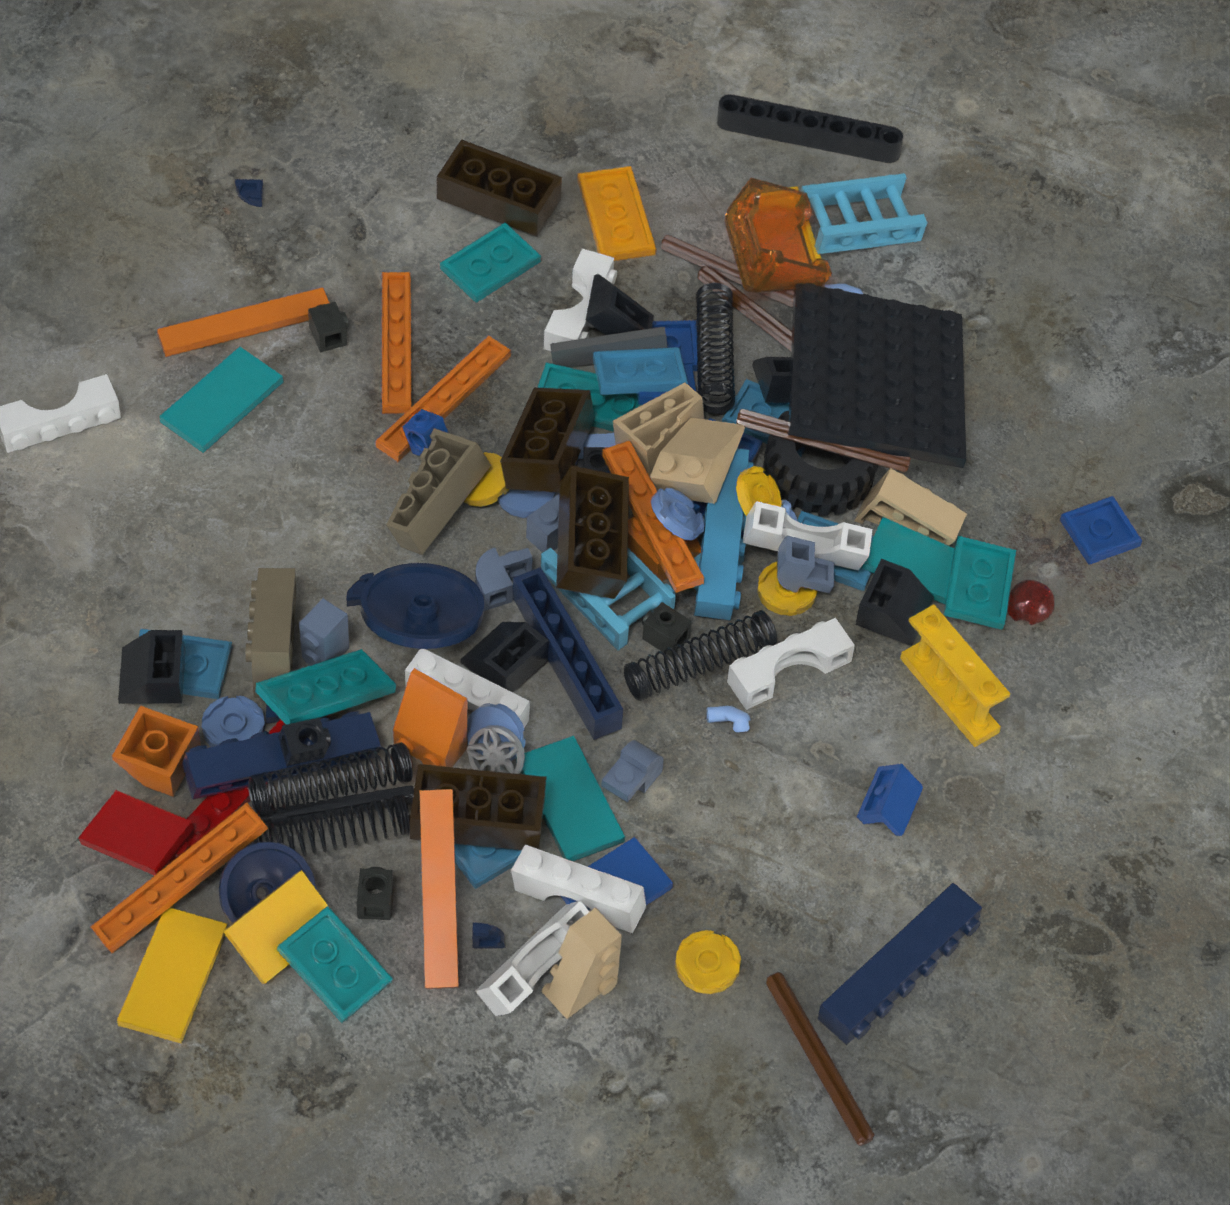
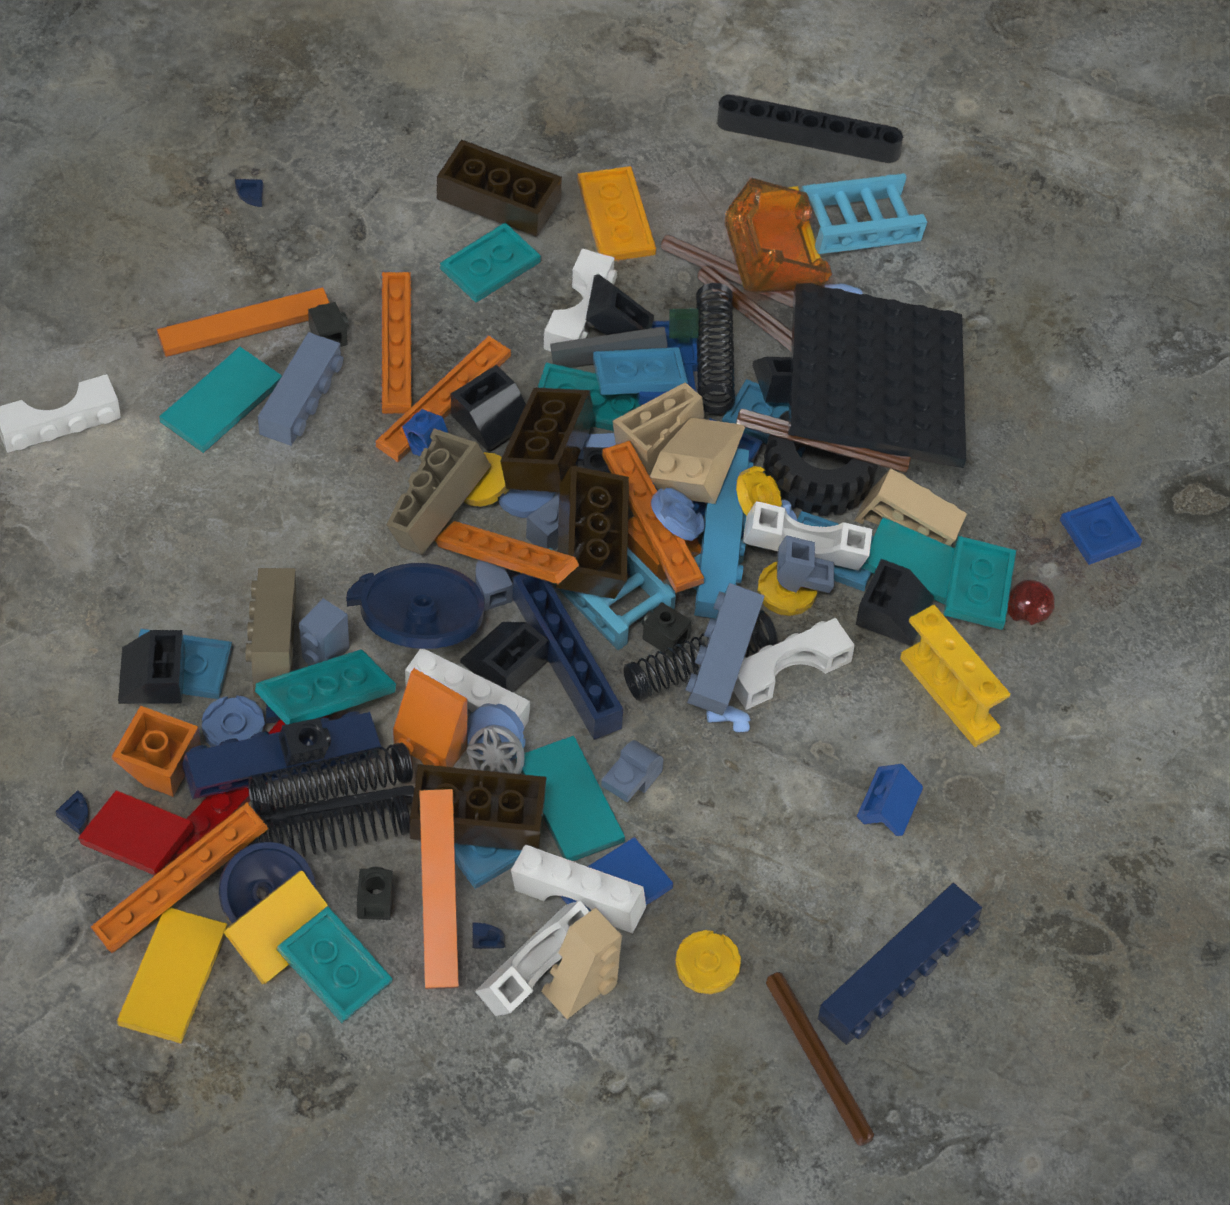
(74, 812): none -> dark blue tile
(300, 389): none -> sand blue brick
(488, 407): none -> black slope
(507, 552): none -> orange tile
(683, 324): none -> clear green tile
(725, 648): none -> sand blue brick

